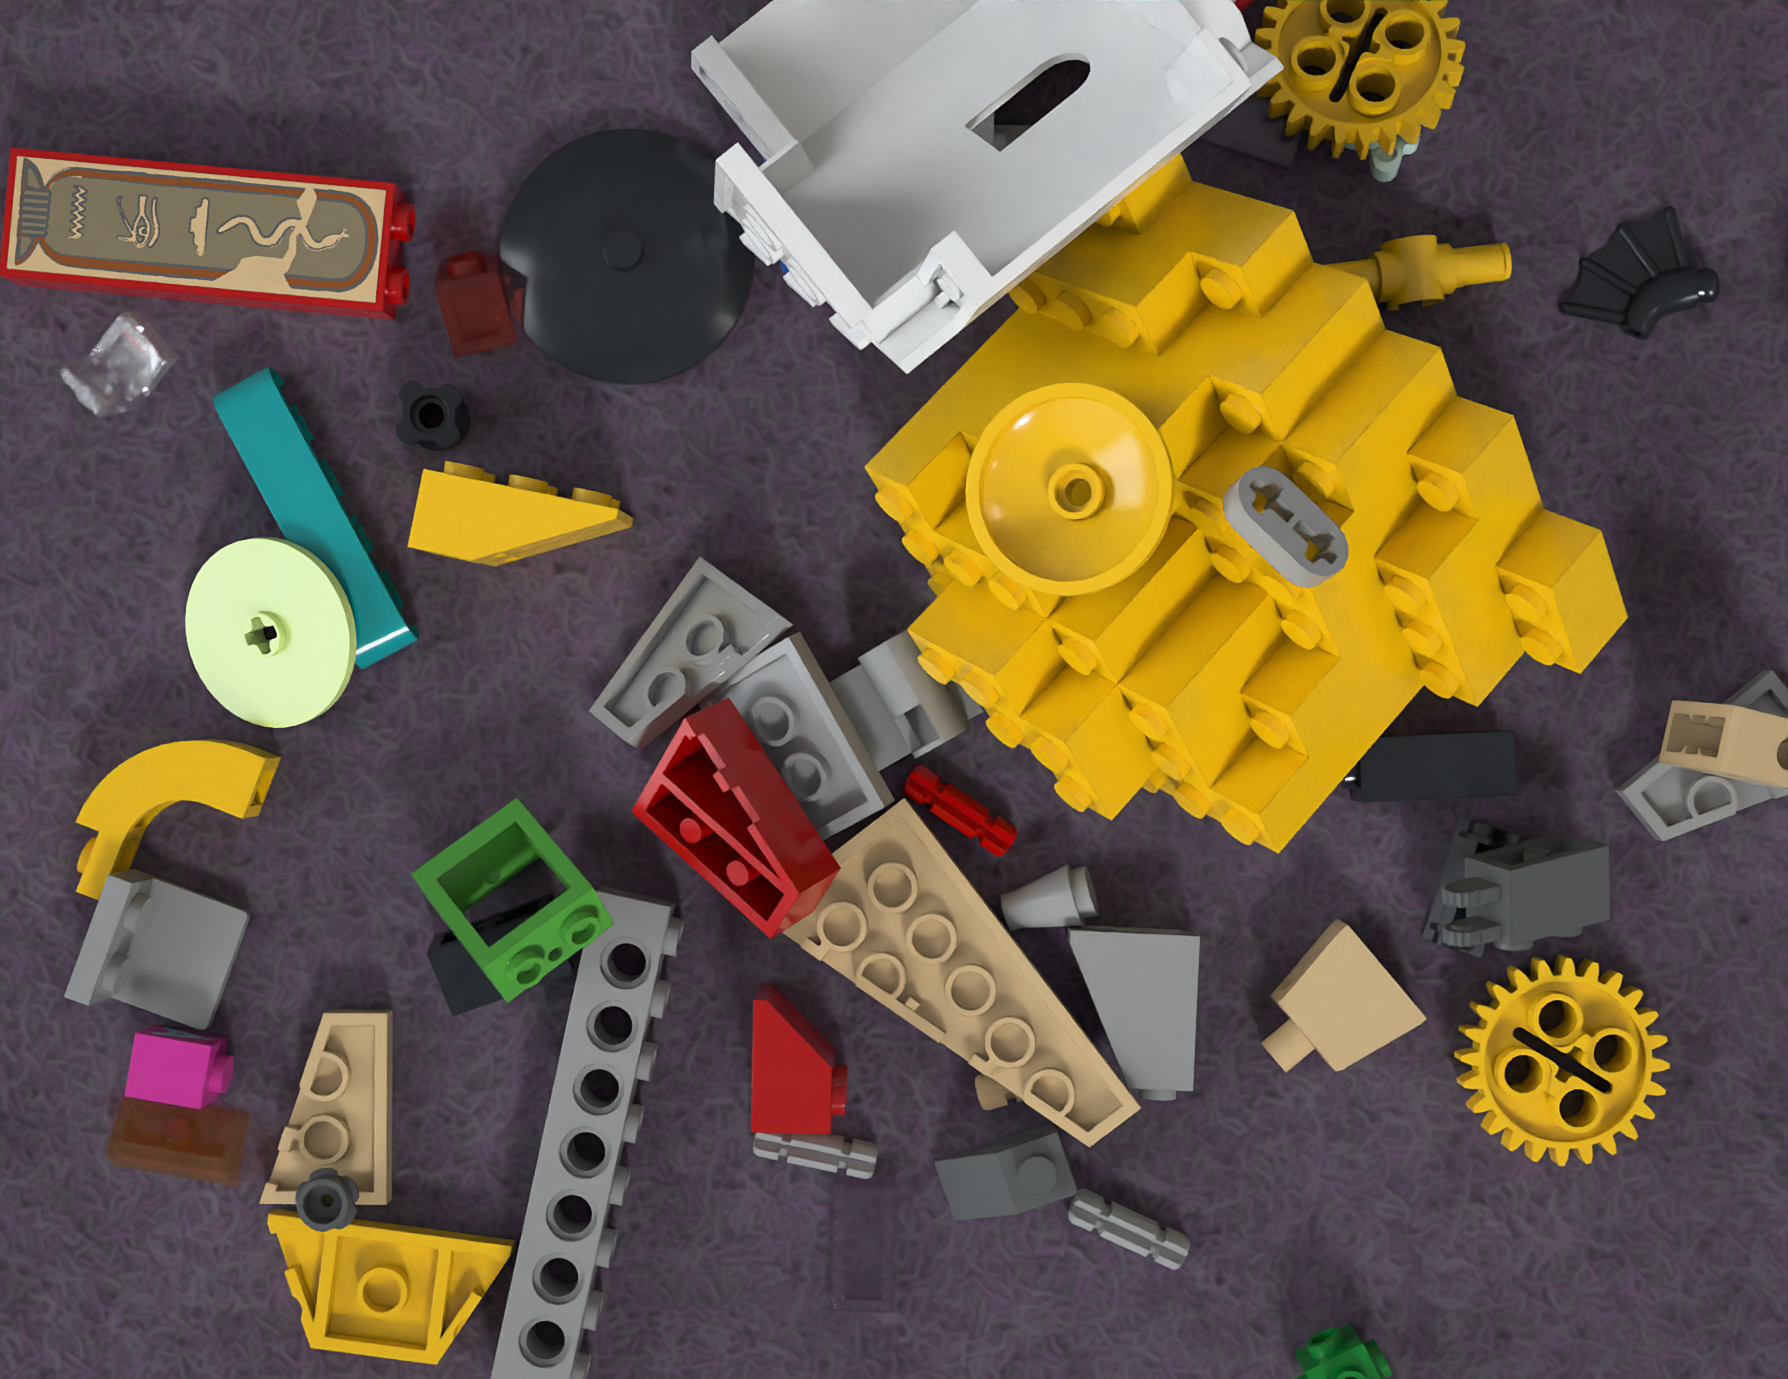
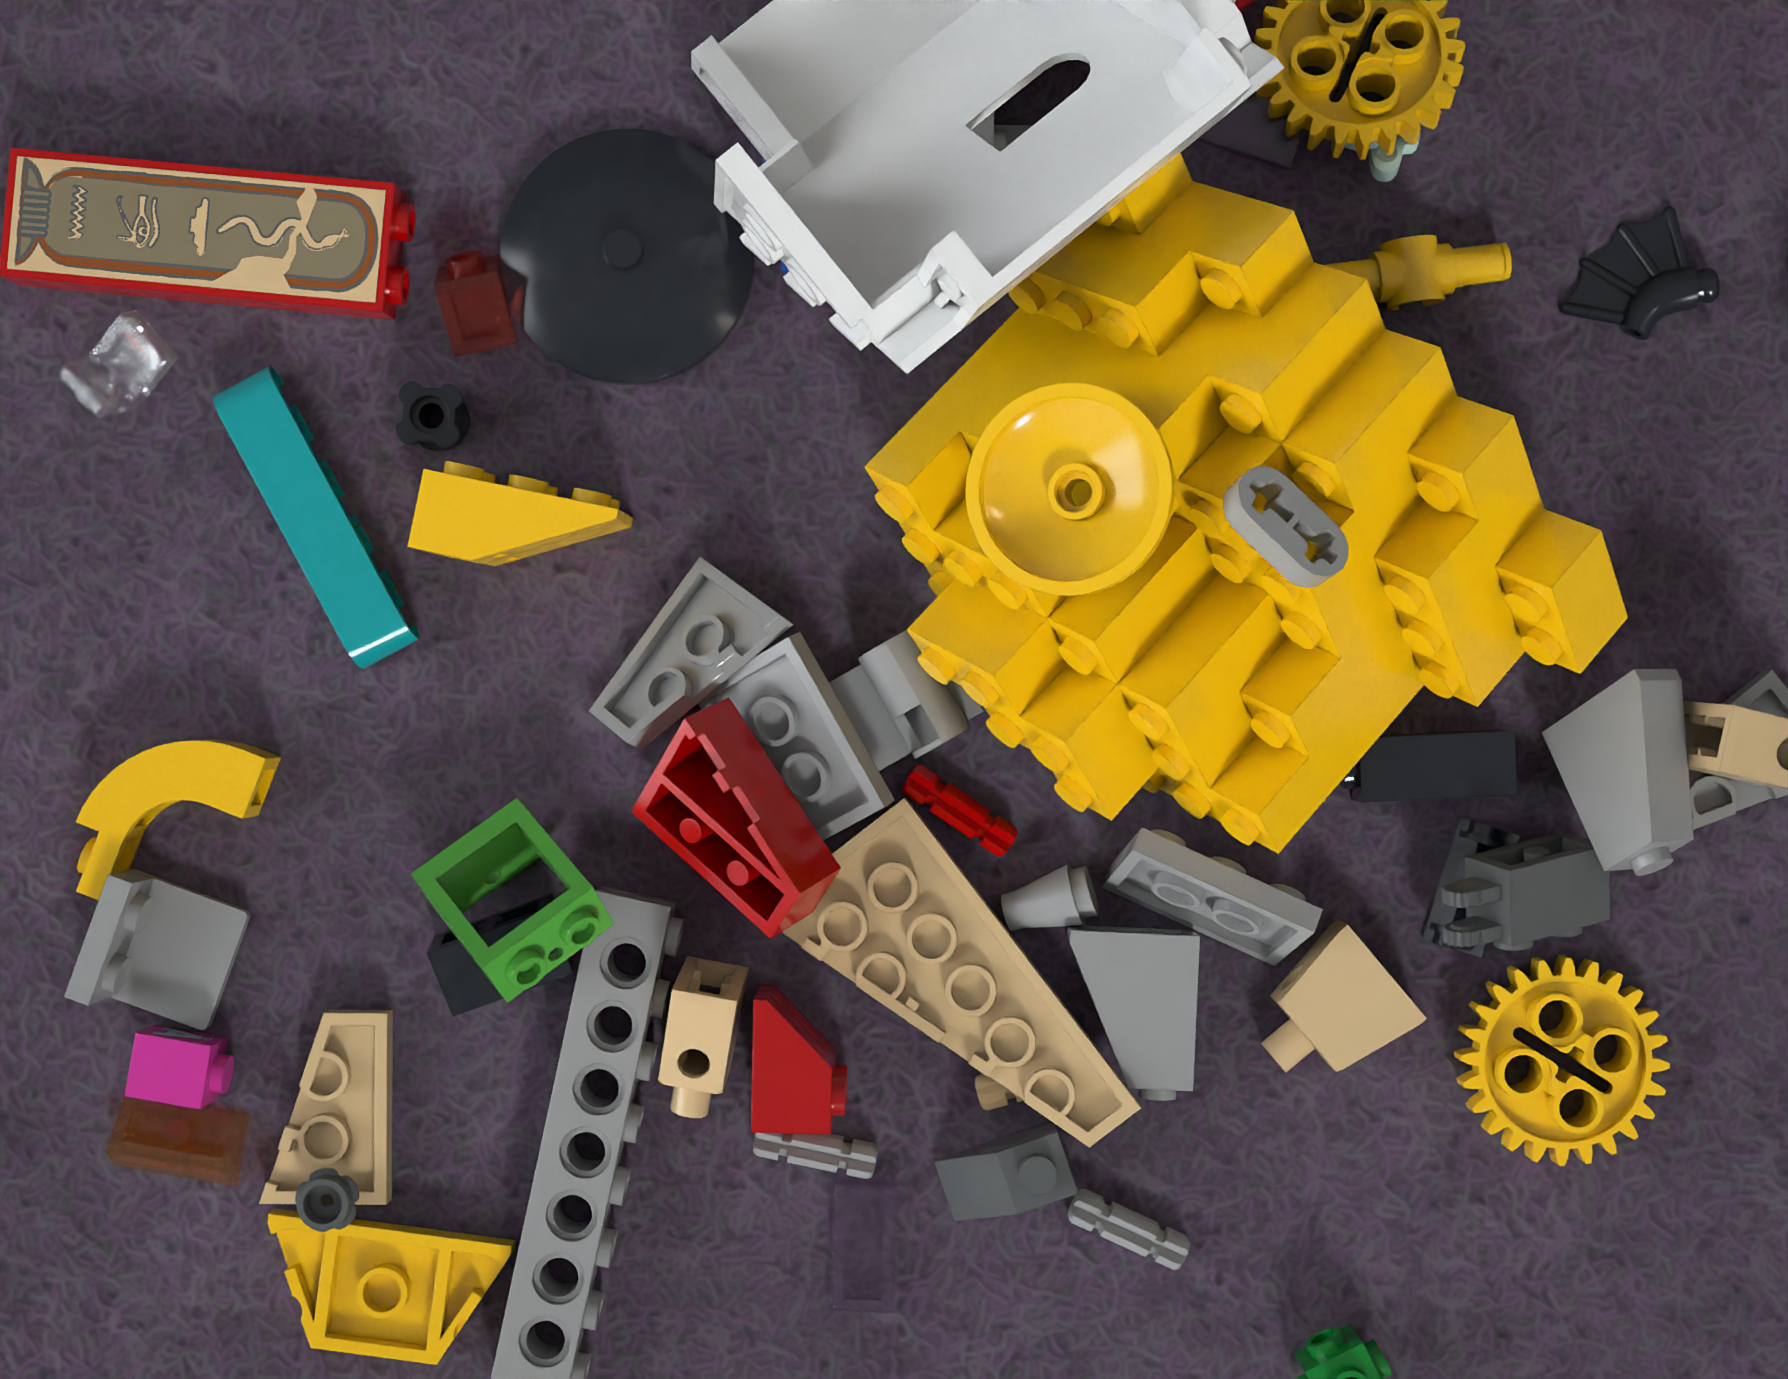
(261, 586): yellowish green piece -> none
(705, 1024): none -> tan torso
(1212, 896): none -> light grey plate
(1629, 770): none -> light grey slope

